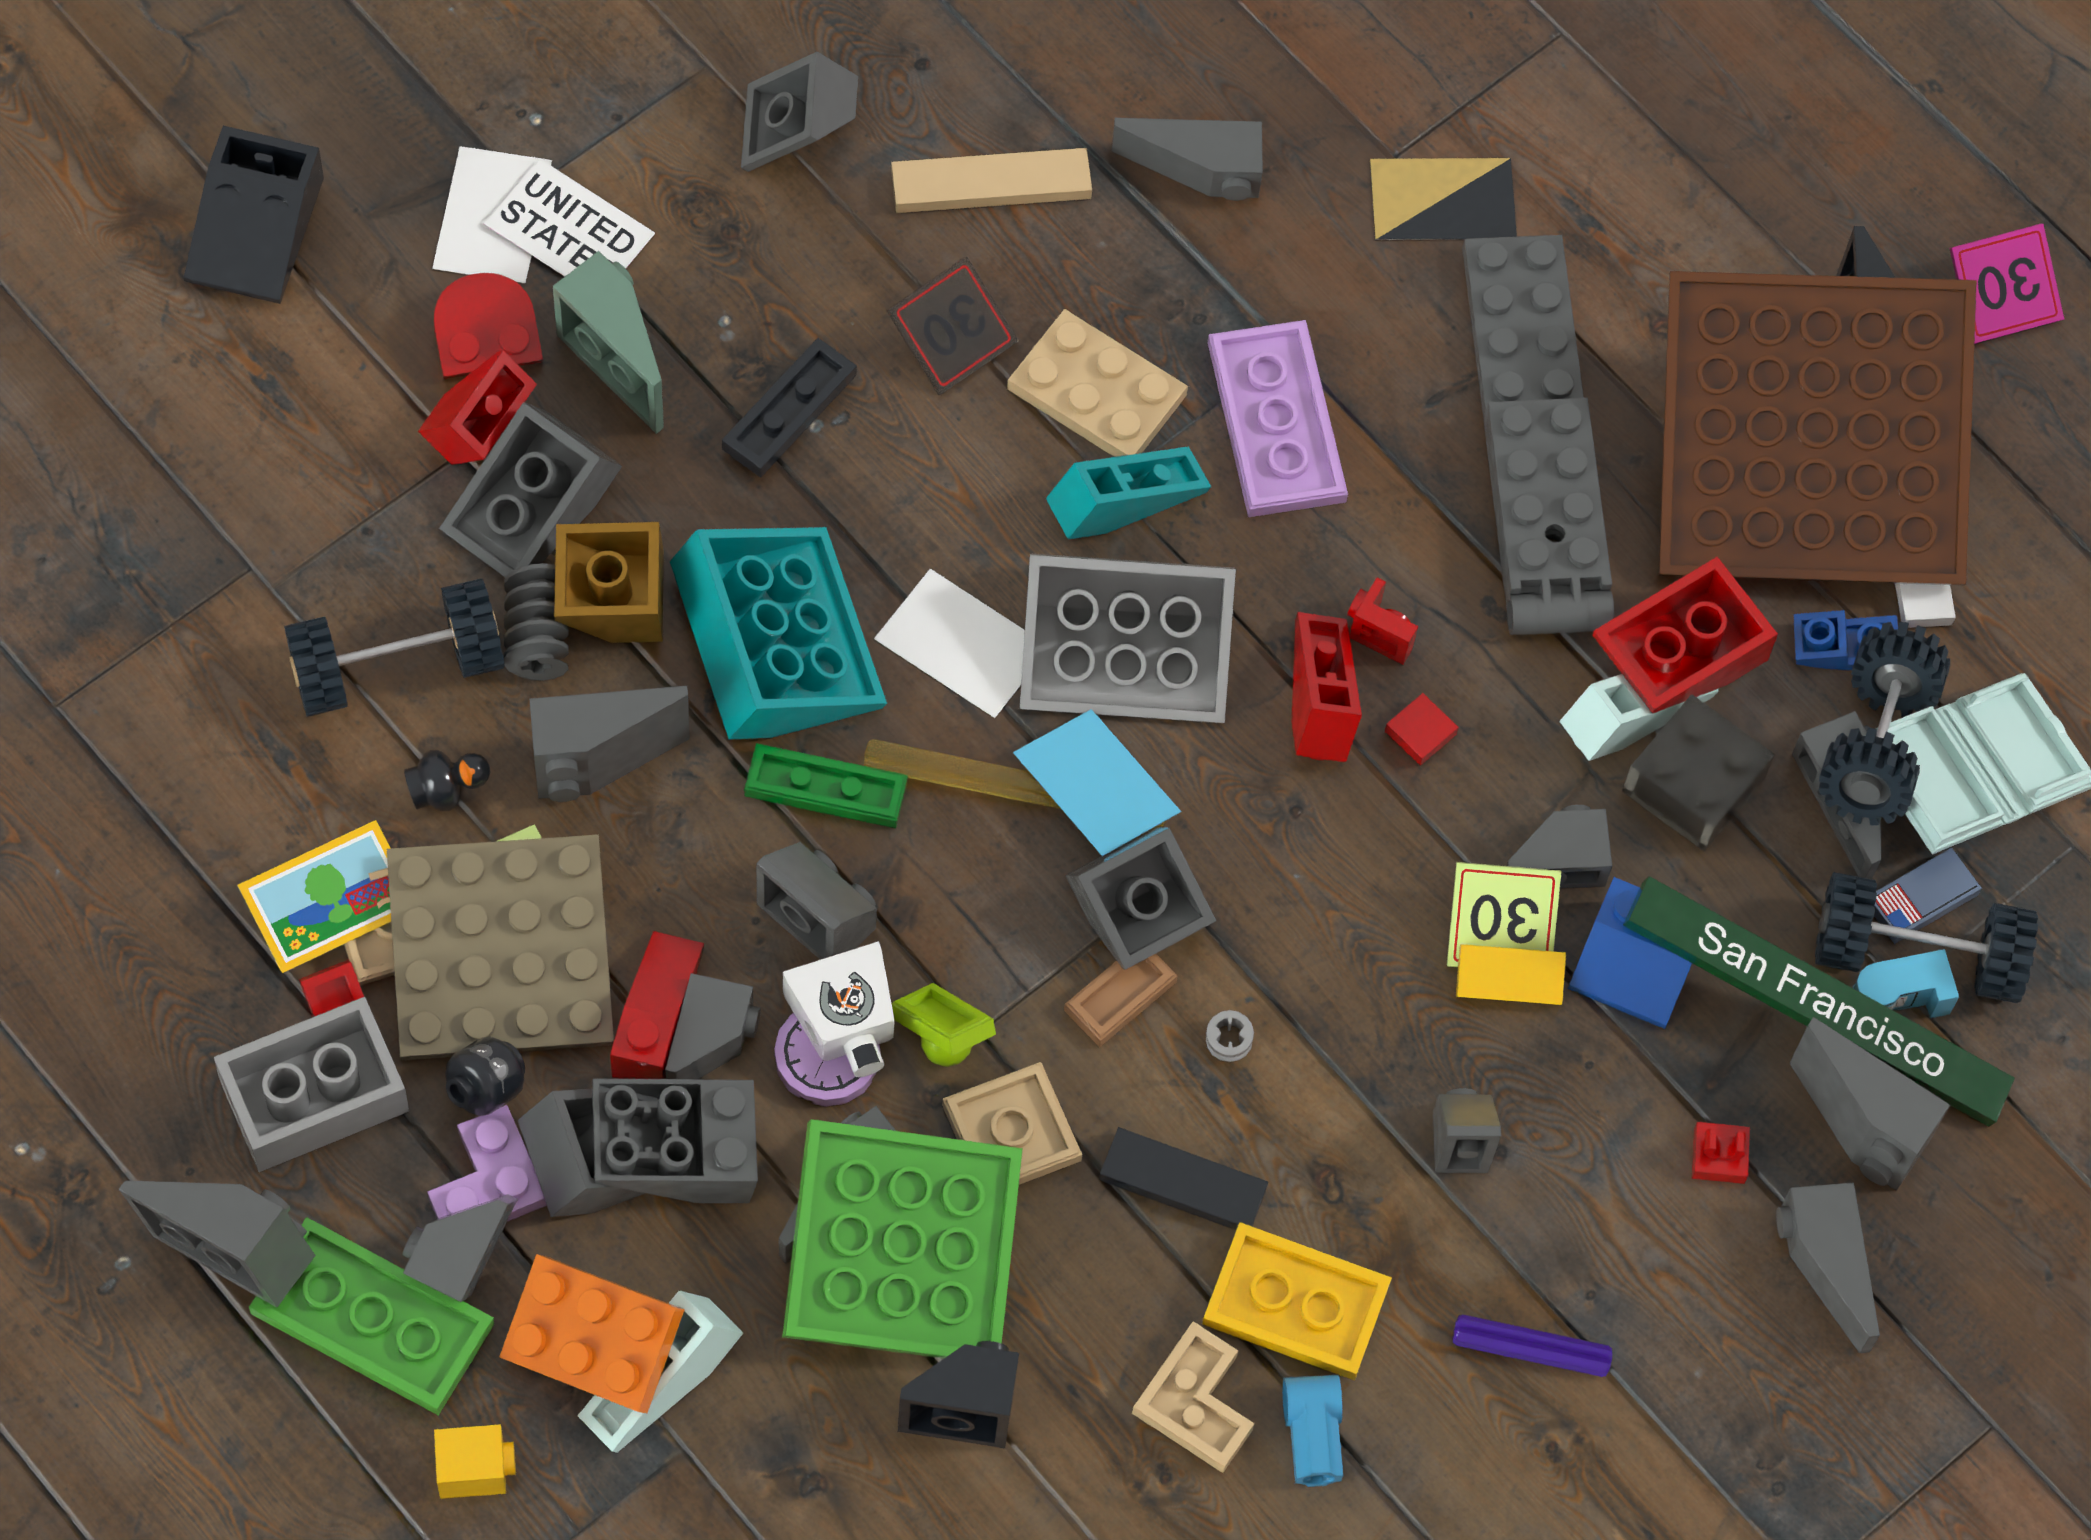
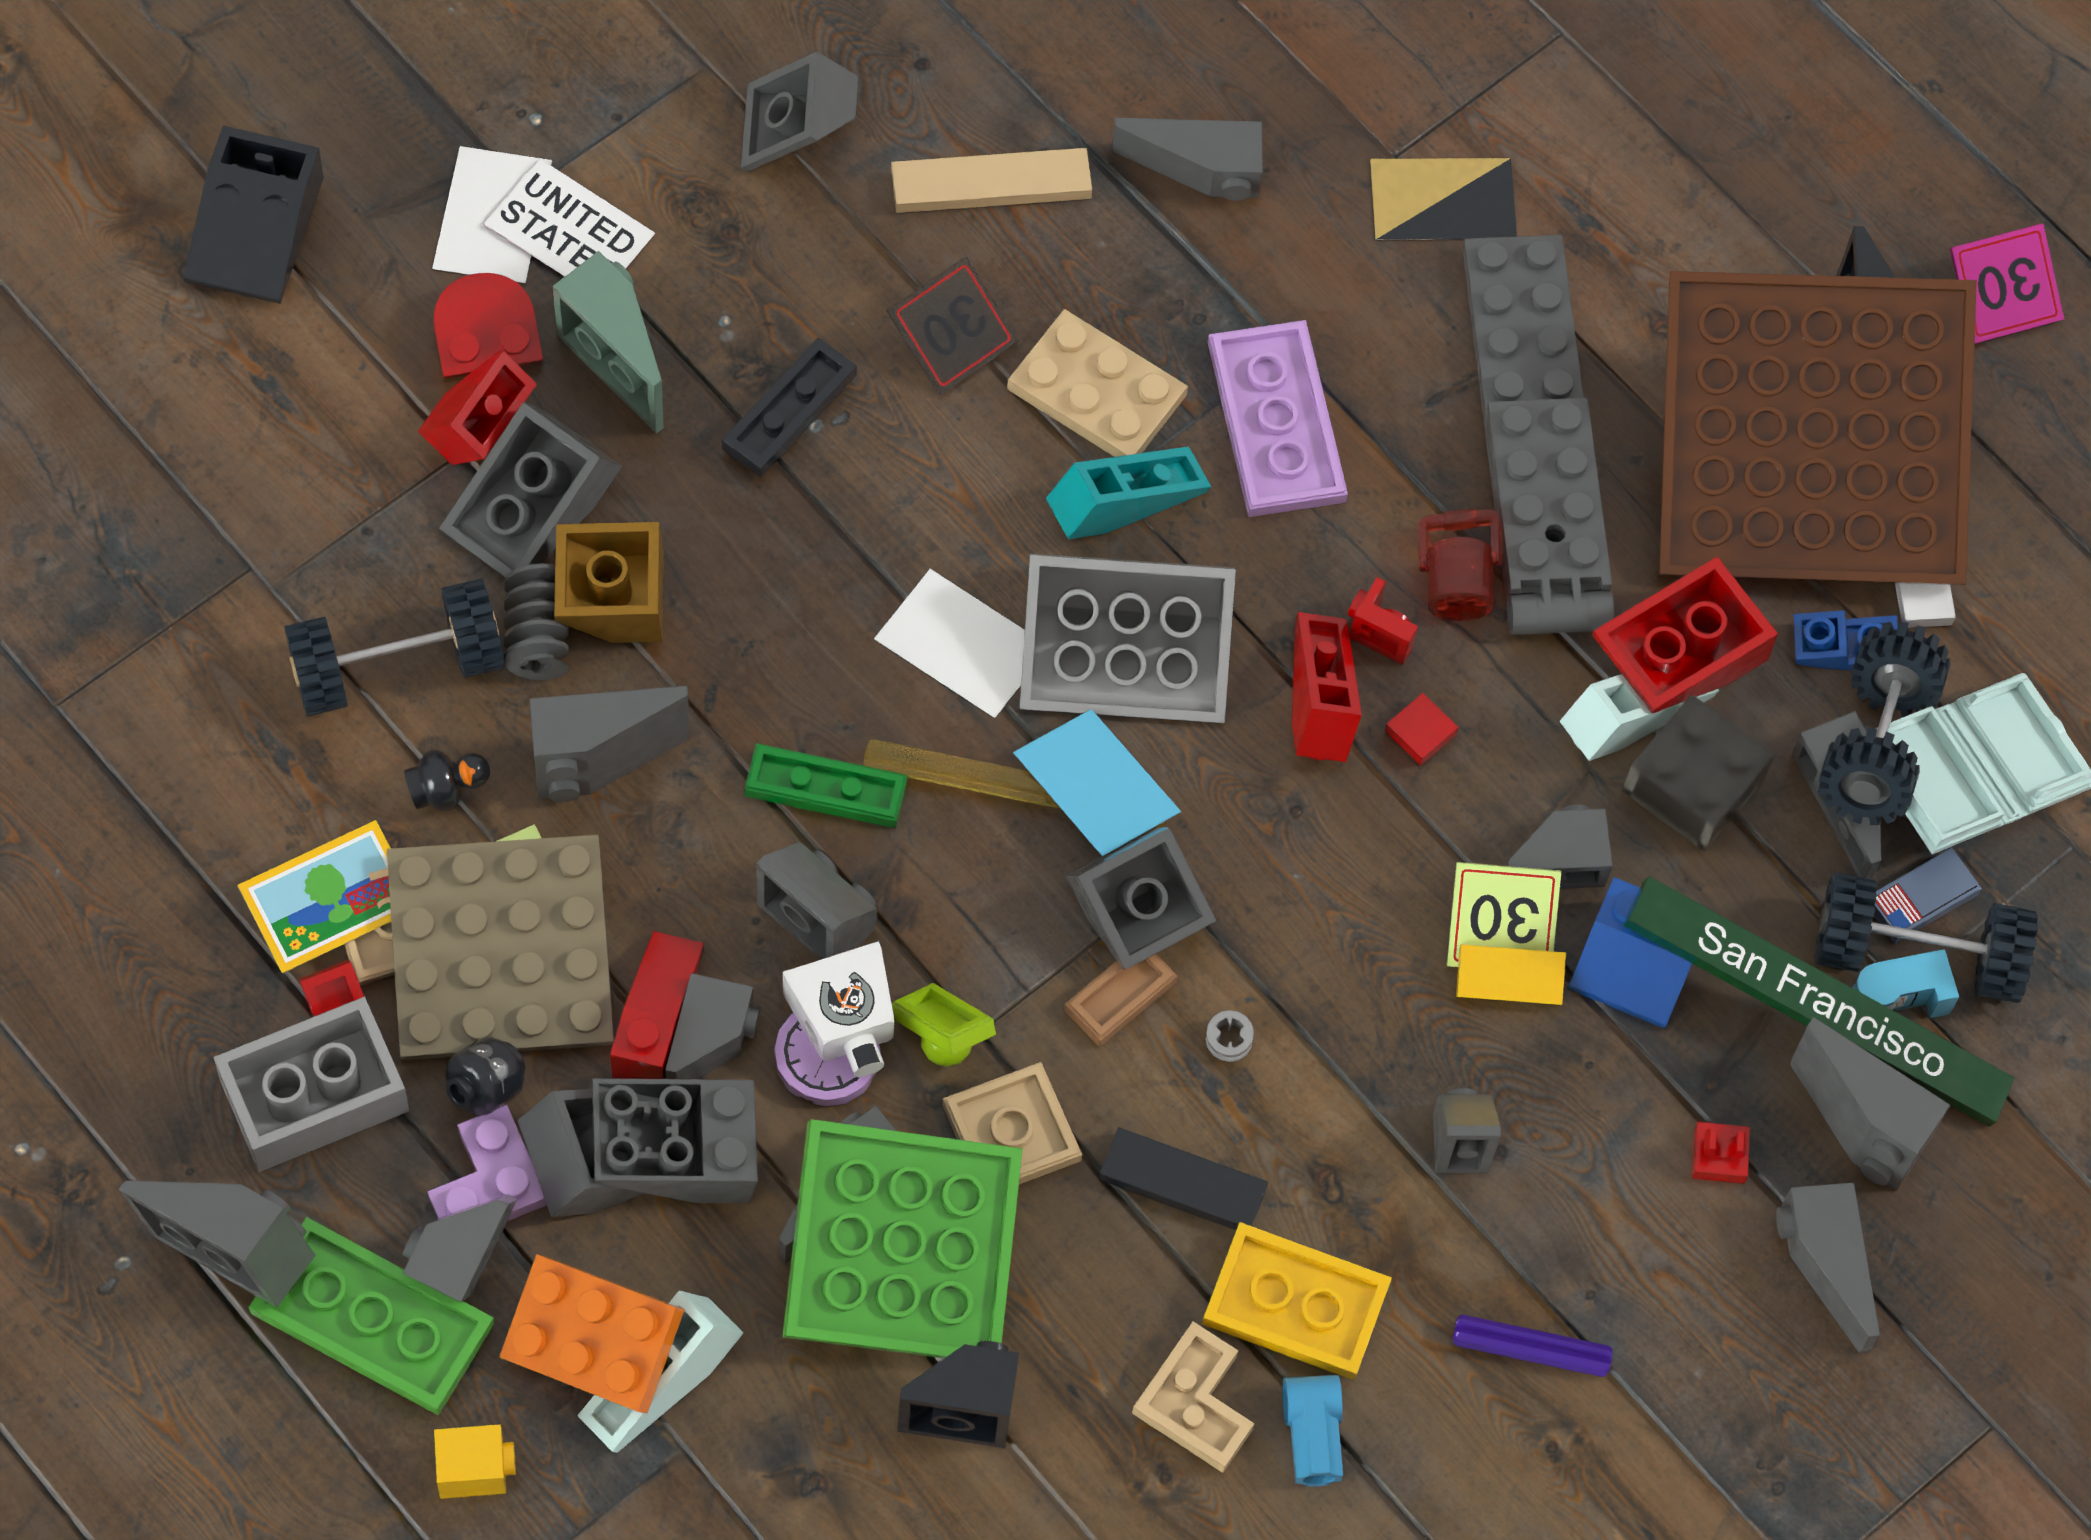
(775, 629): teal slope -> none
(1460, 566): none -> clear red piece

